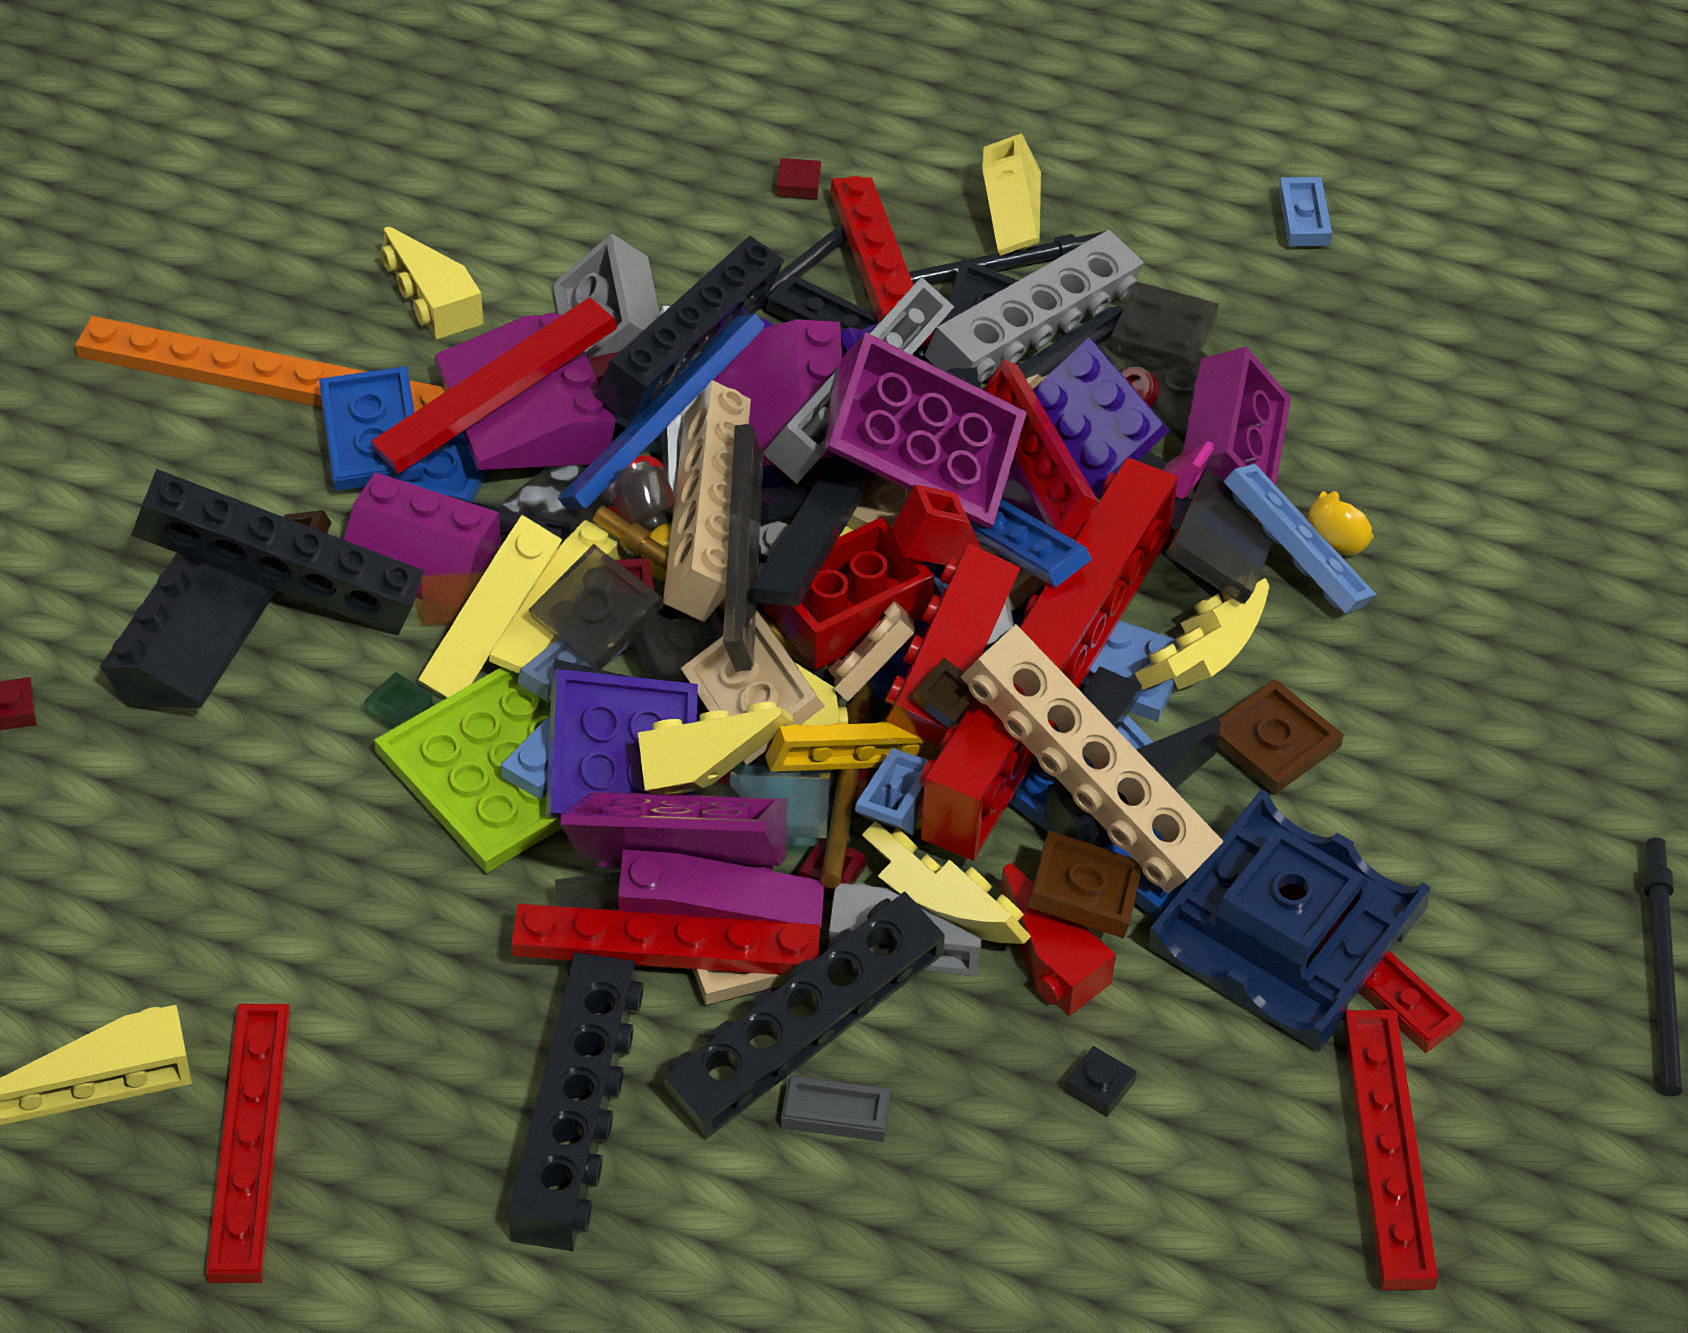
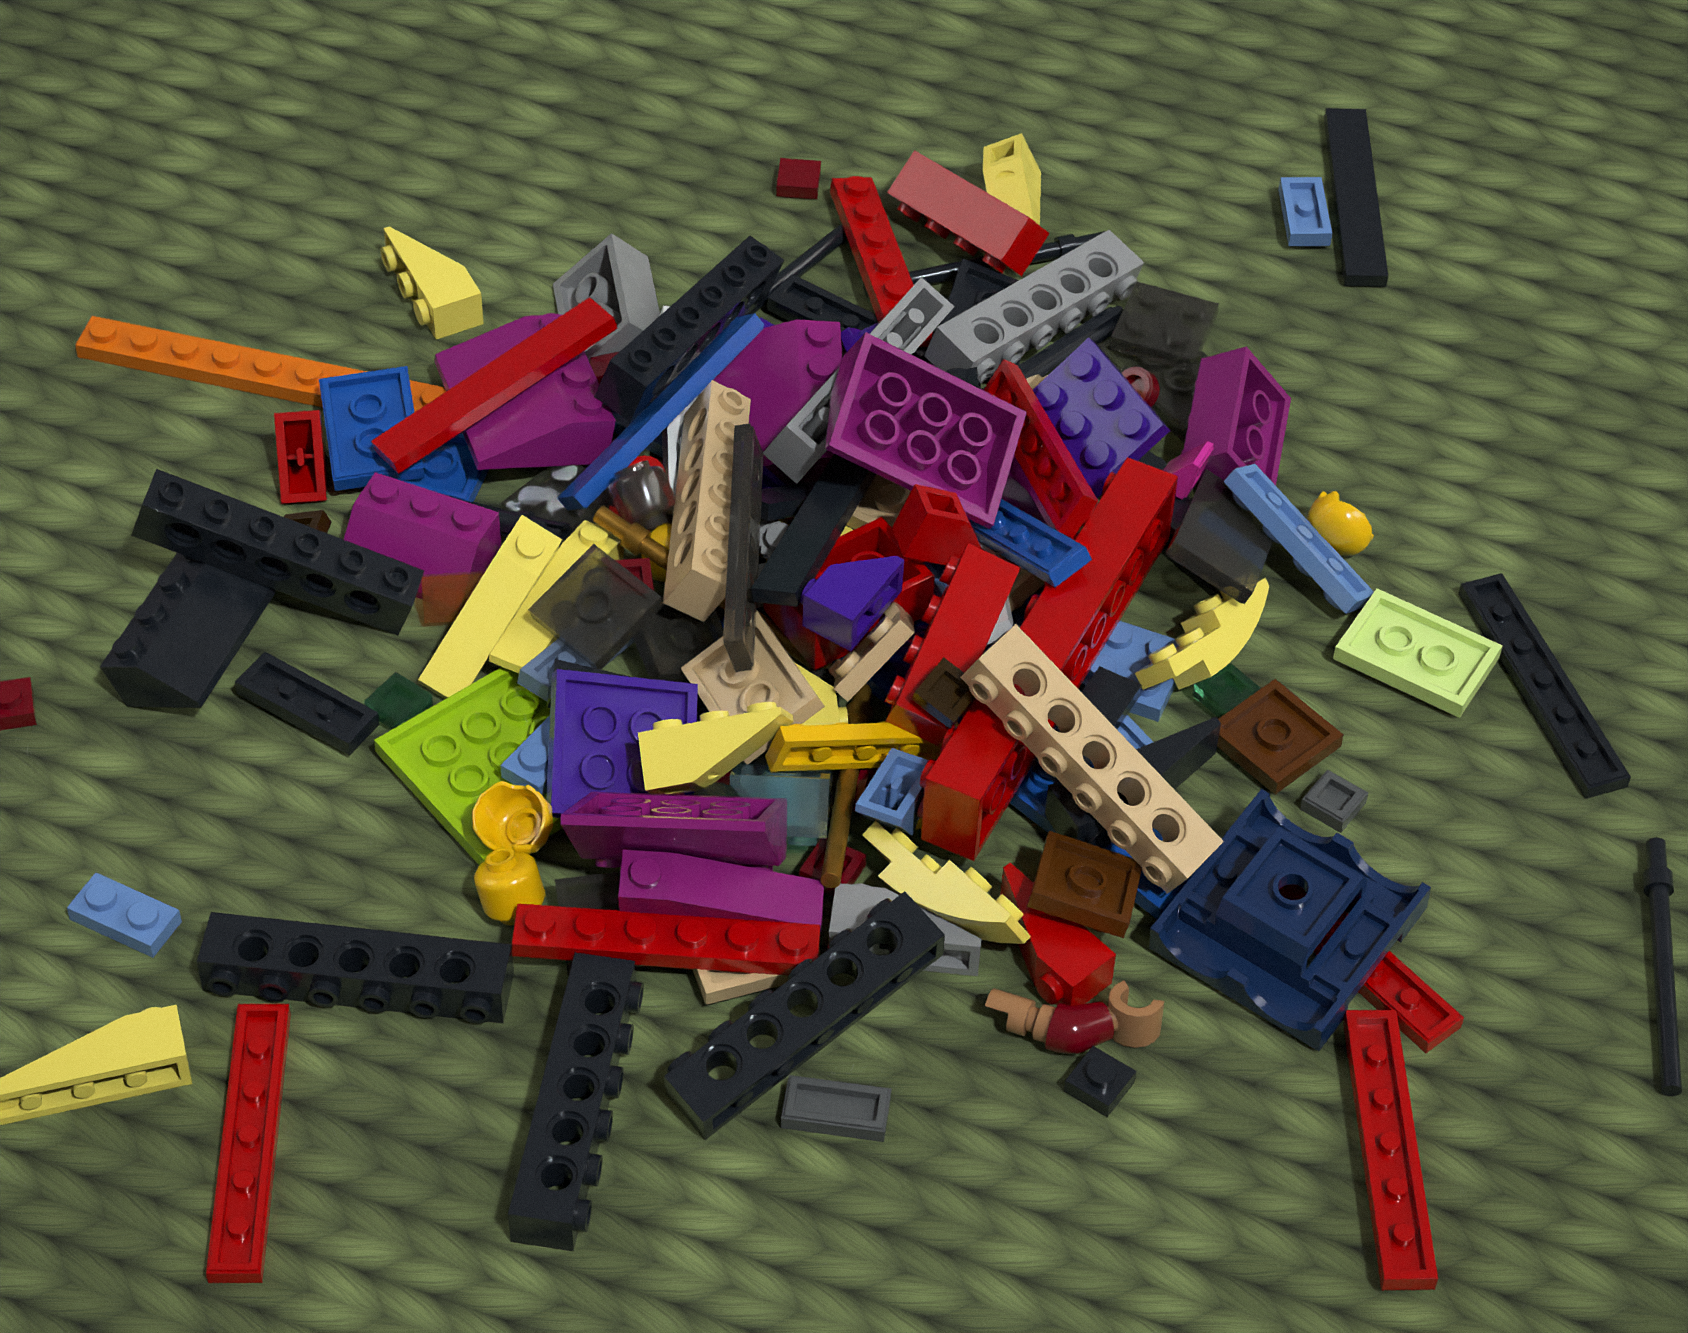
(124, 914): none -> medium blue plate
(301, 456): none -> red slope
(307, 703): none -> black plate
(337, 951): none -> black brick
(508, 880): none -> yellow head
(512, 818): none -> yellow hair
(851, 598): none -> dark purple slope
(967, 213): none -> brick
(1080, 1027): none -> medium nougat piece
(1224, 690): none -> clear green plate
(1334, 801): none -> dark grey tile
(1355, 198): none -> black tile
(1417, 652): none -> yellowish green plate
(1545, 687): none -> black tile

